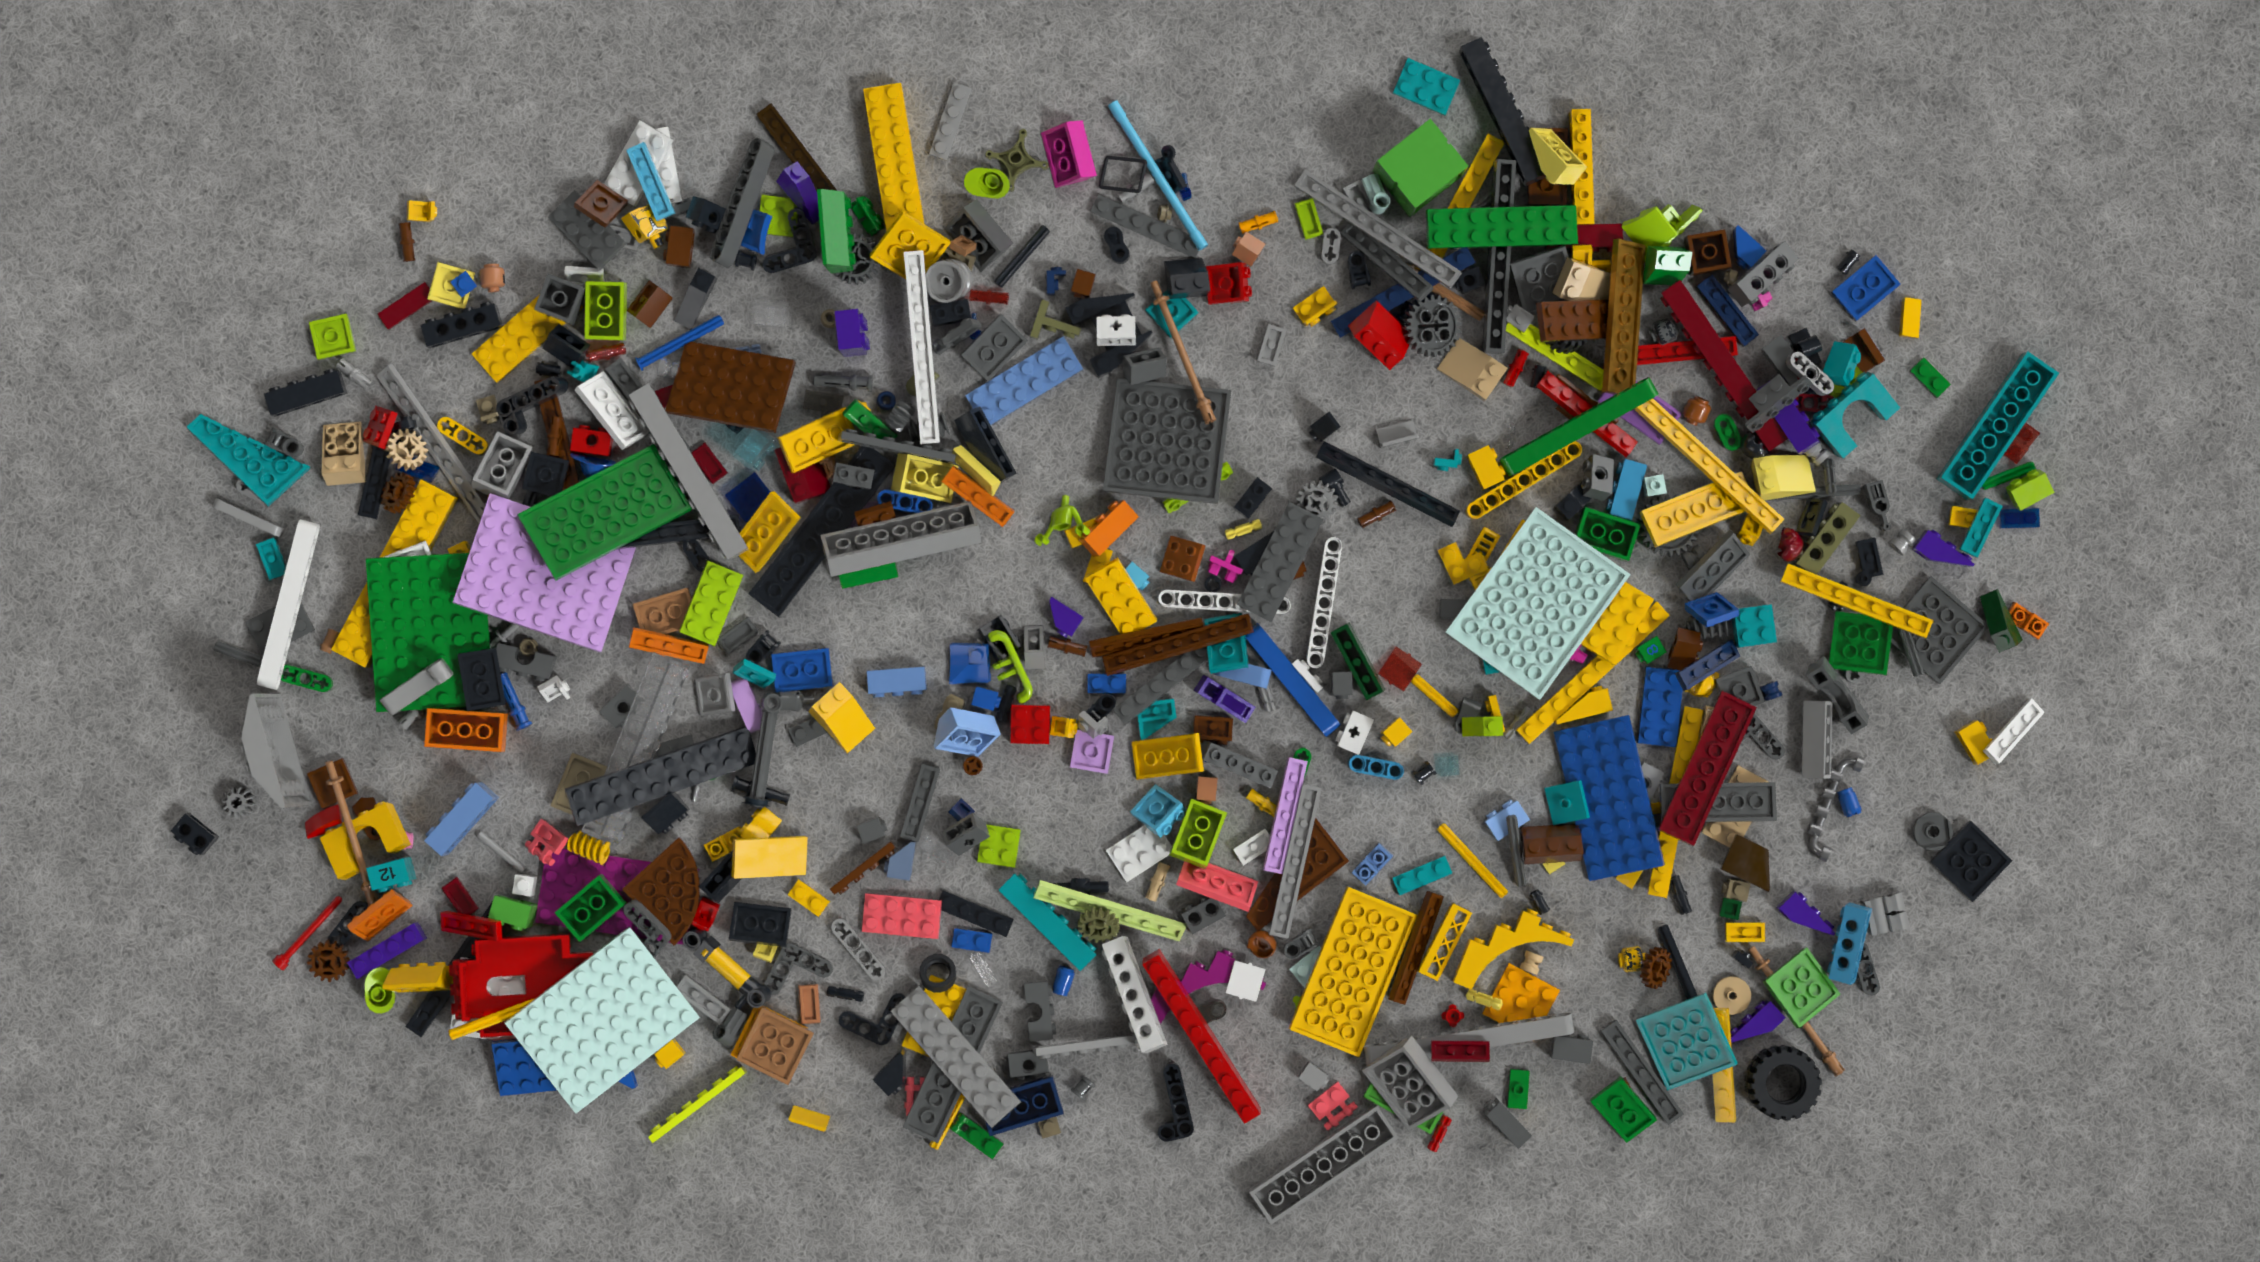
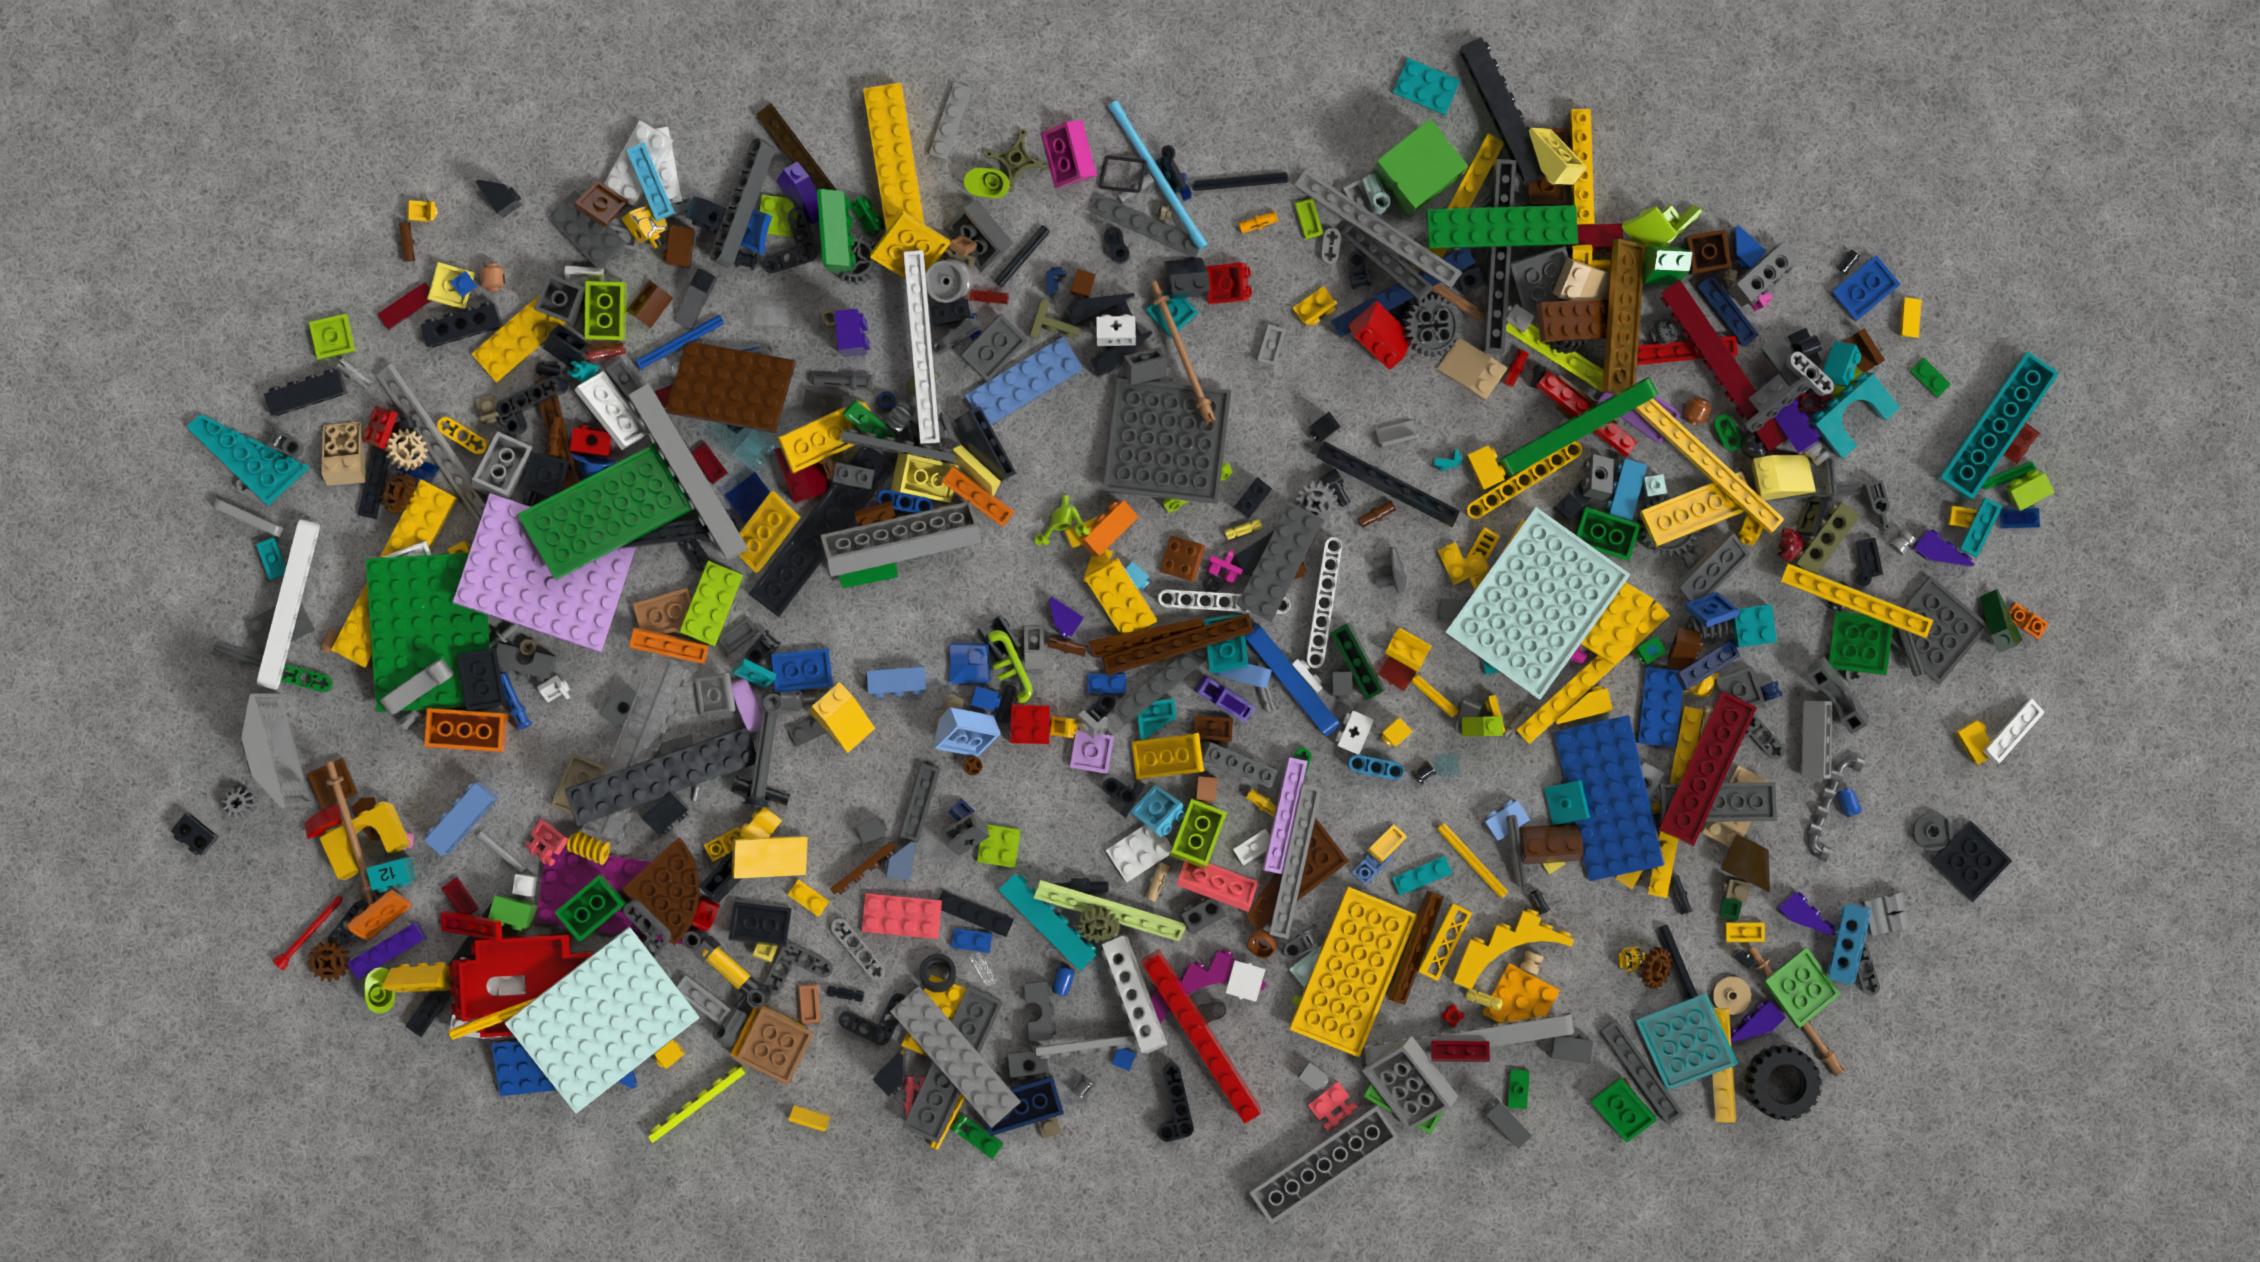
(500, 196): none -> black slope
(1121, 788): none -> black tile
(1124, 1058): none -> blue tile
(1240, 181): none -> black axle
(1248, 248): nougat brick -> none
(1387, 843): none -> yellow tile
(1398, 577): none -> dark grey connector
(1408, 649): none -> yellow bracket
(1439, 1133): red axle -> none

